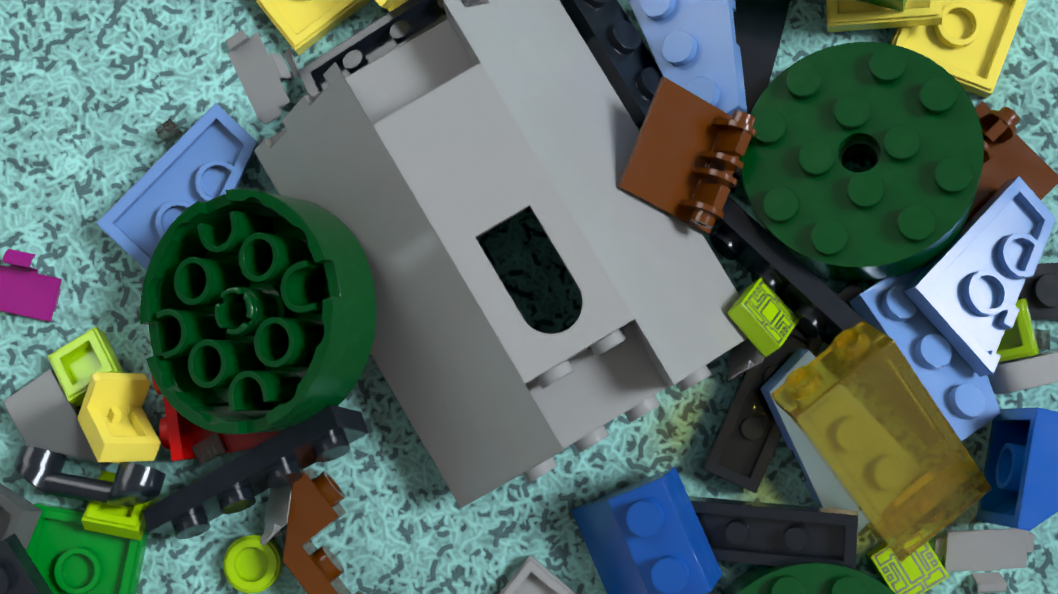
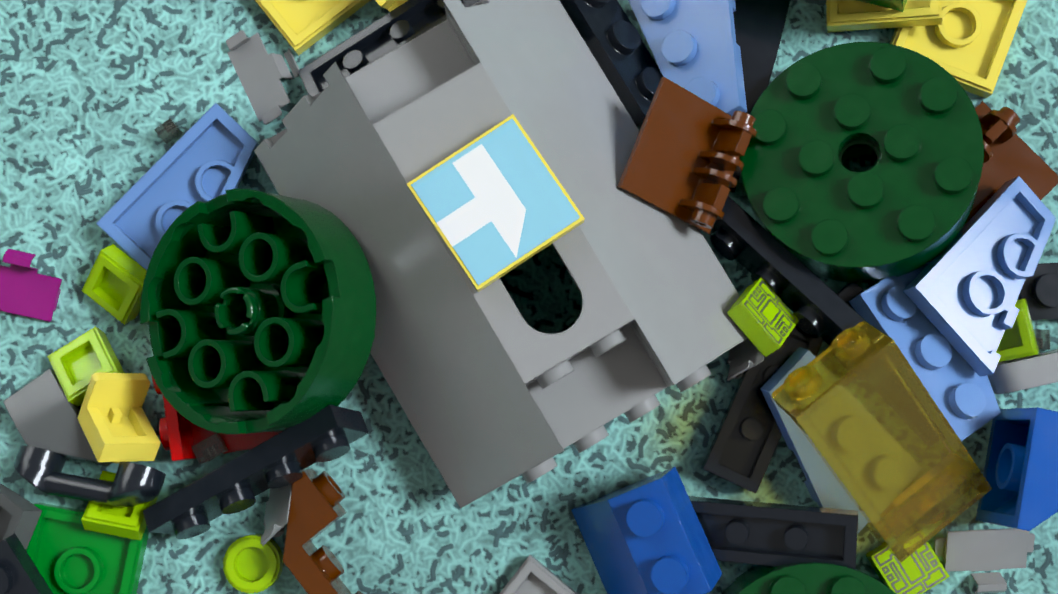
(116, 283): none -> lime tile
(495, 202): none -> tile

